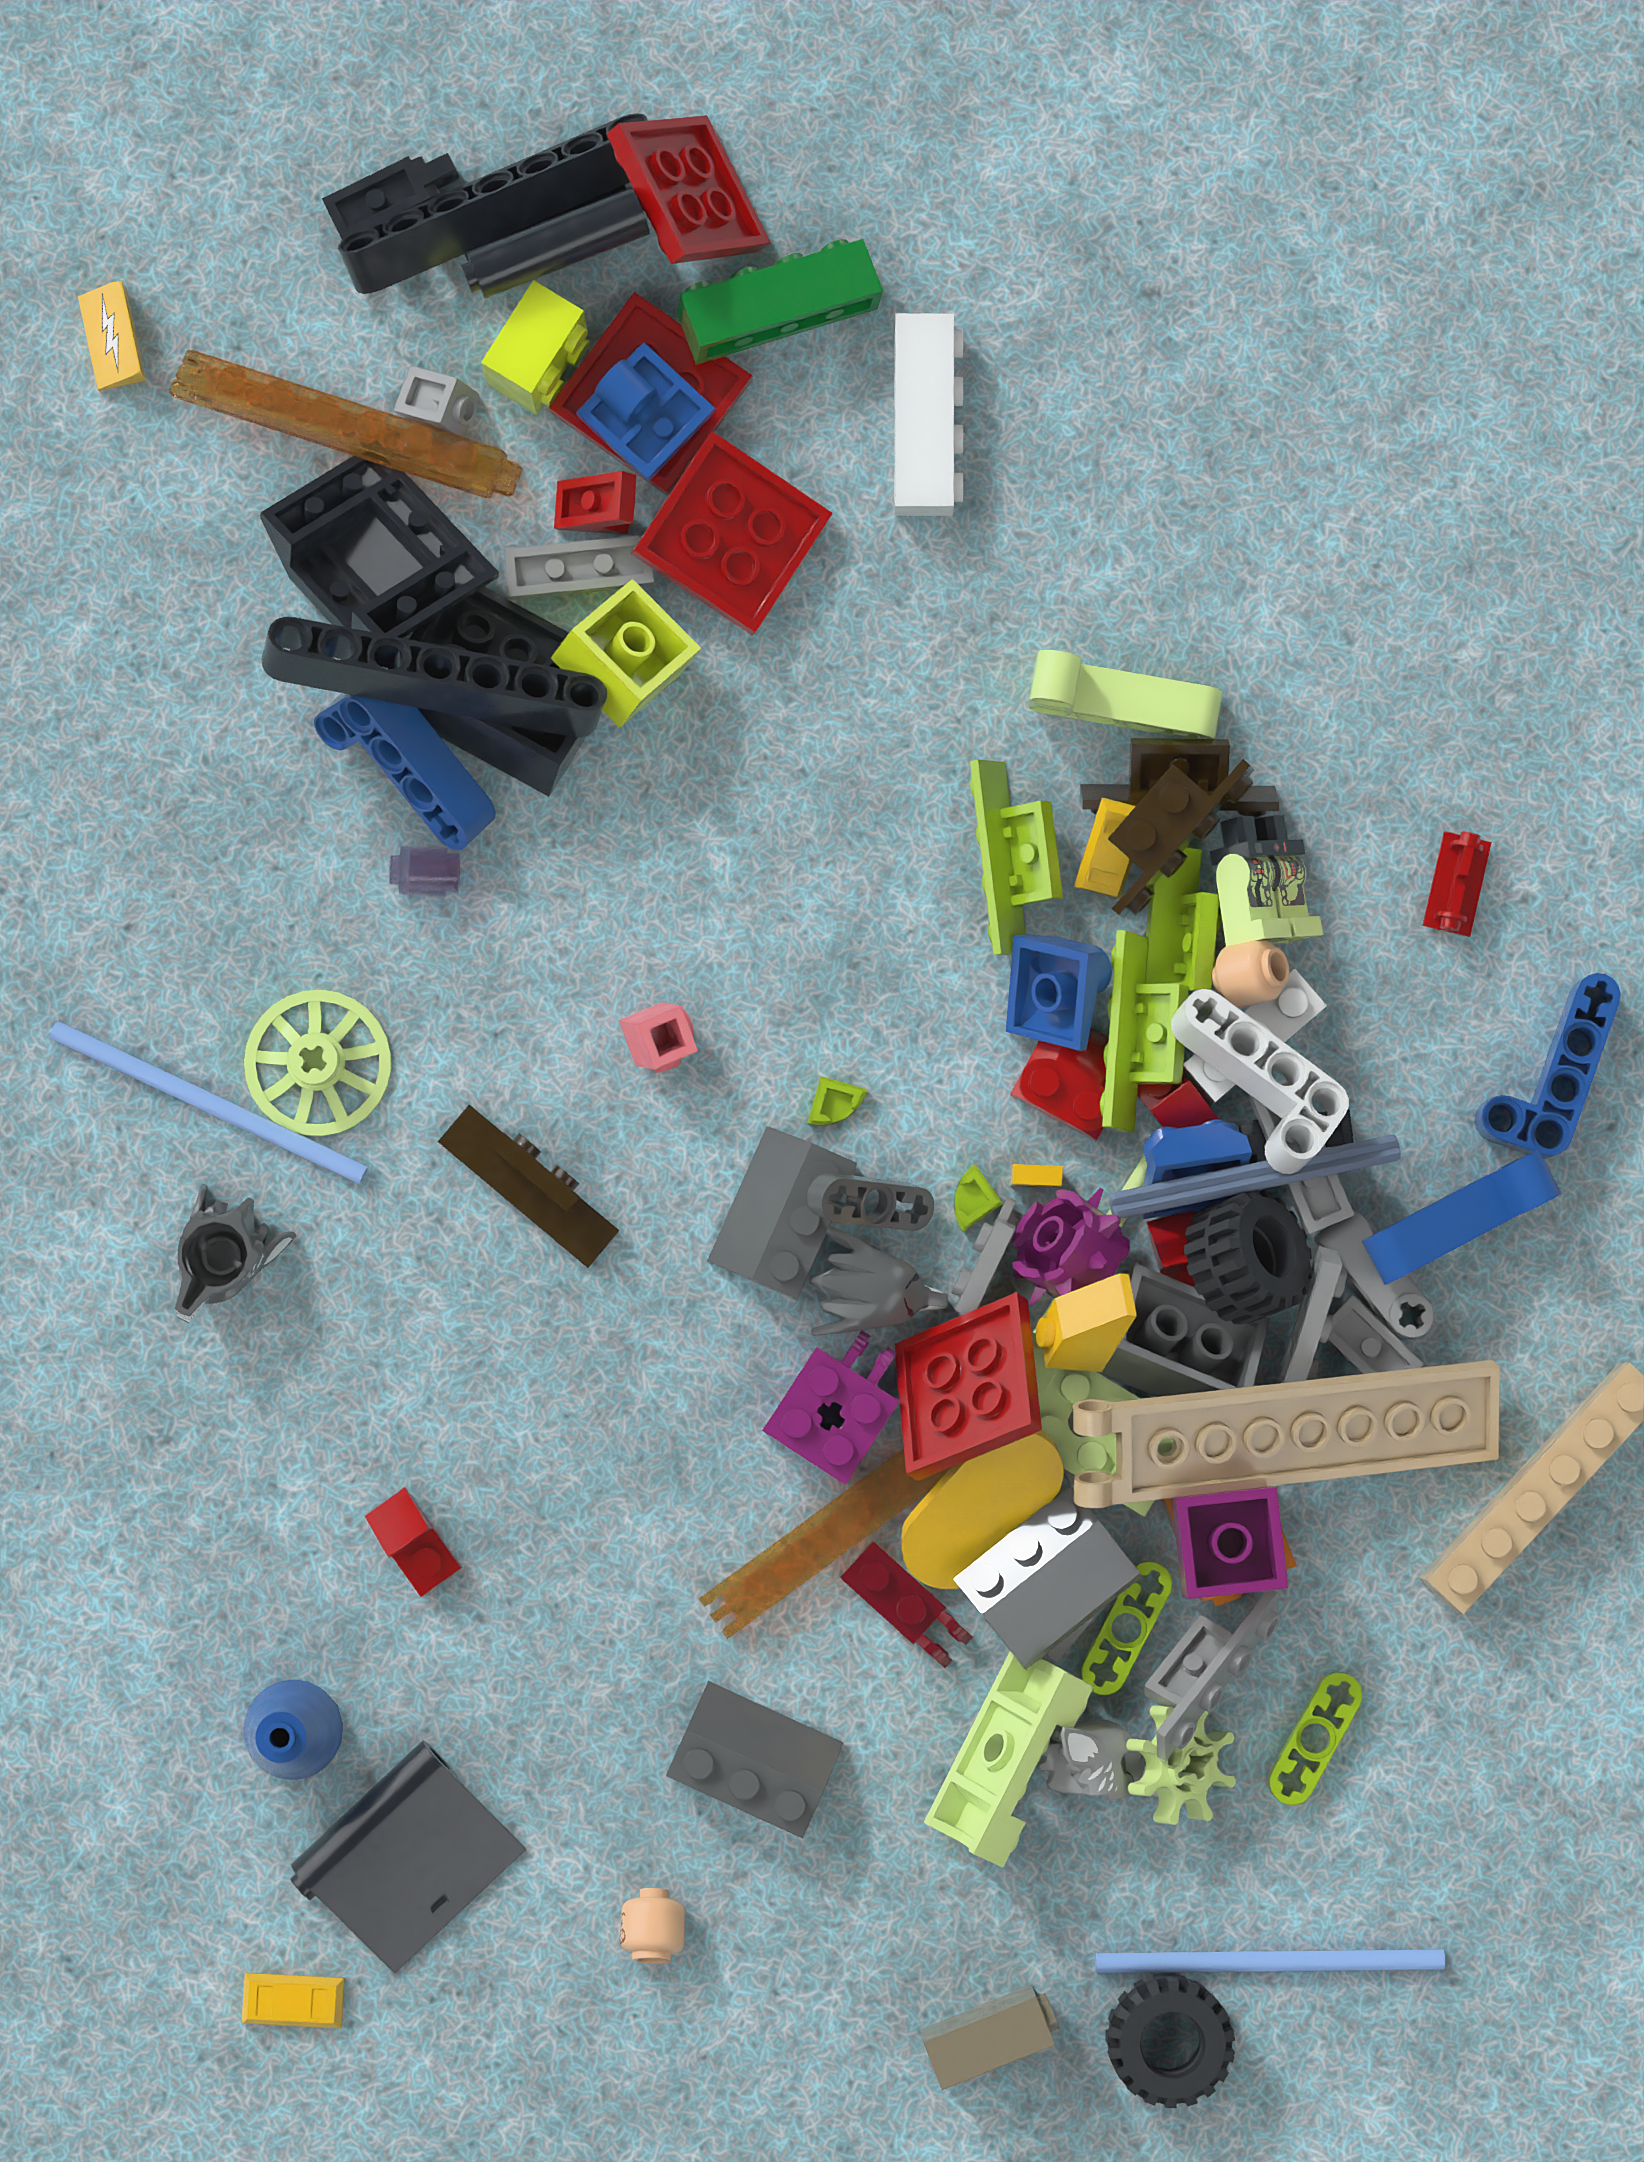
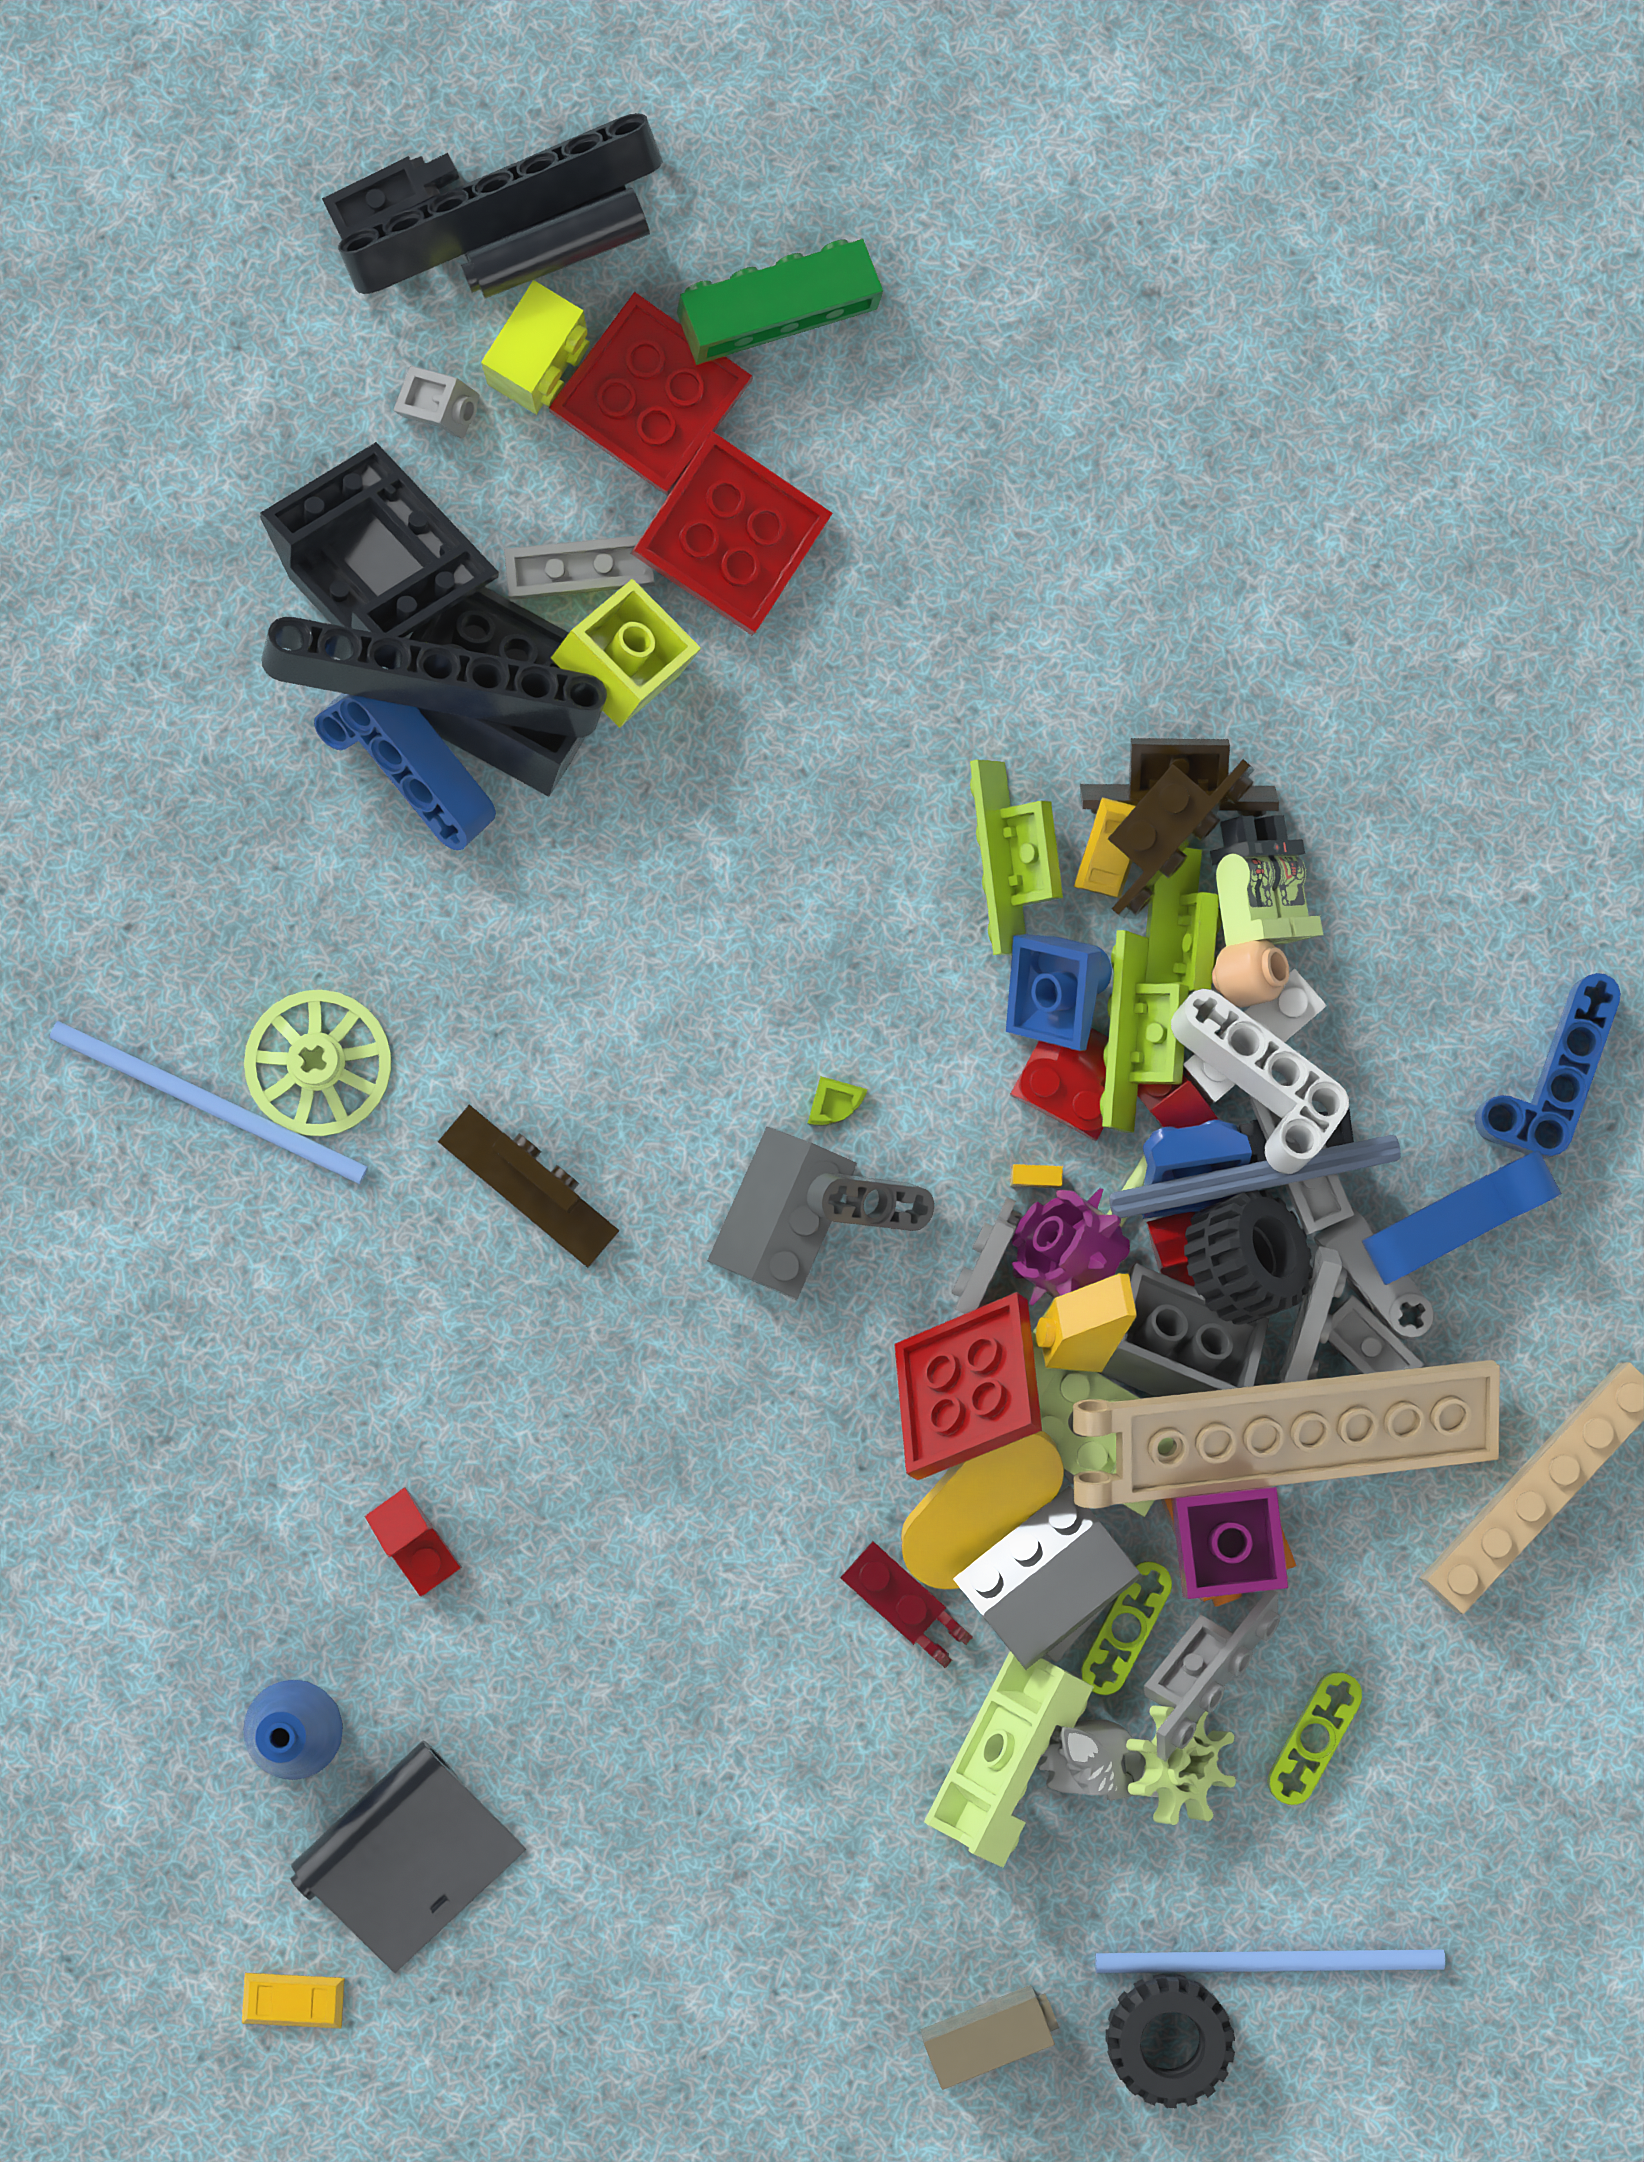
(111, 336): yellow slope -> none
(221, 1253): dark grey piece -> none
(344, 425): clear orange hinge -> none
(425, 871): clear purple brick -> none
(596, 503): red slope -> none
(645, 411): blue plate -> none
(652, 1926): light nougat head -> none
(659, 1036): coral brick -> none
(688, 188): red plate -> none
(755, 1759): dark grey slope -> none
(817, 1542): clear orange hinge -> none
(863, 1408): magenta hinge -> none
(871, 1288): dark grey piece -> none
(925, 414): white brick -> none
(974, 1198): lime tile -> none
(1122, 698): yellowish green beam -> none
(1457, 883): red hinge -> none

